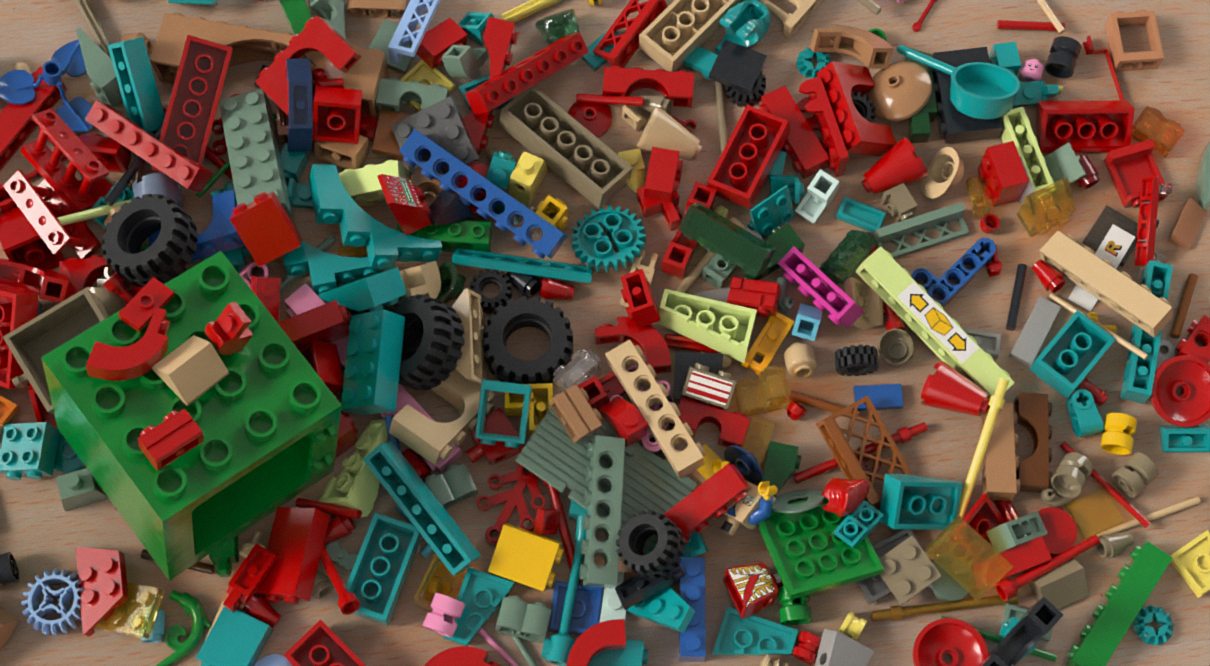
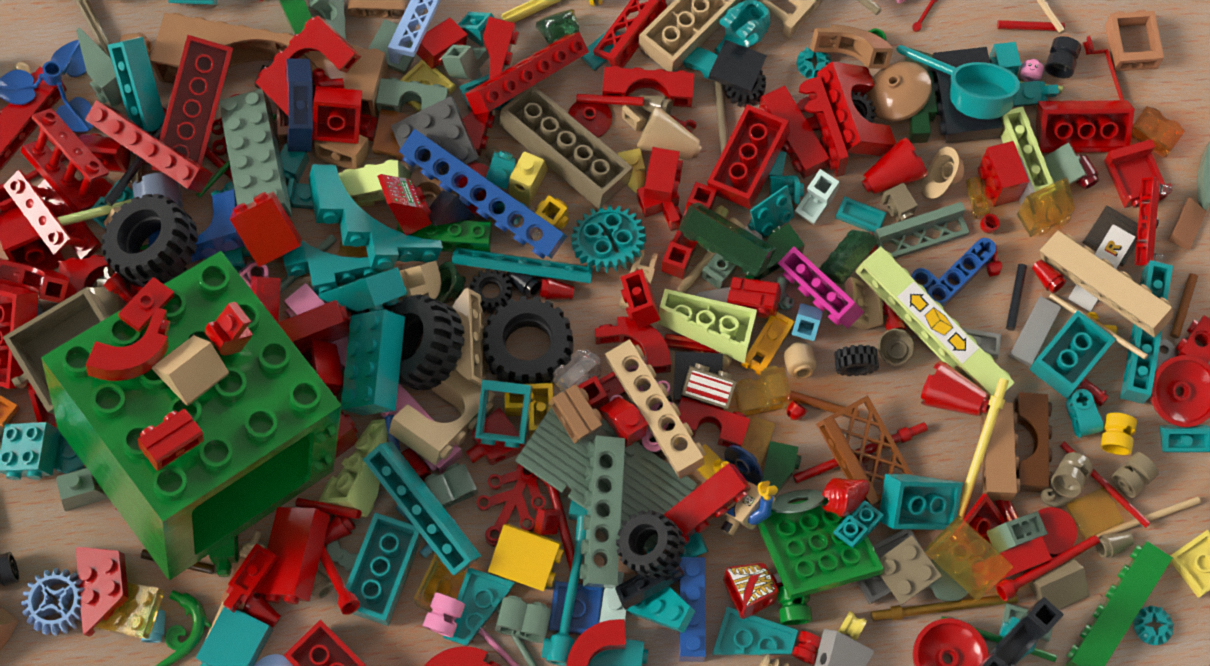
(882, 396): blue tile -> none

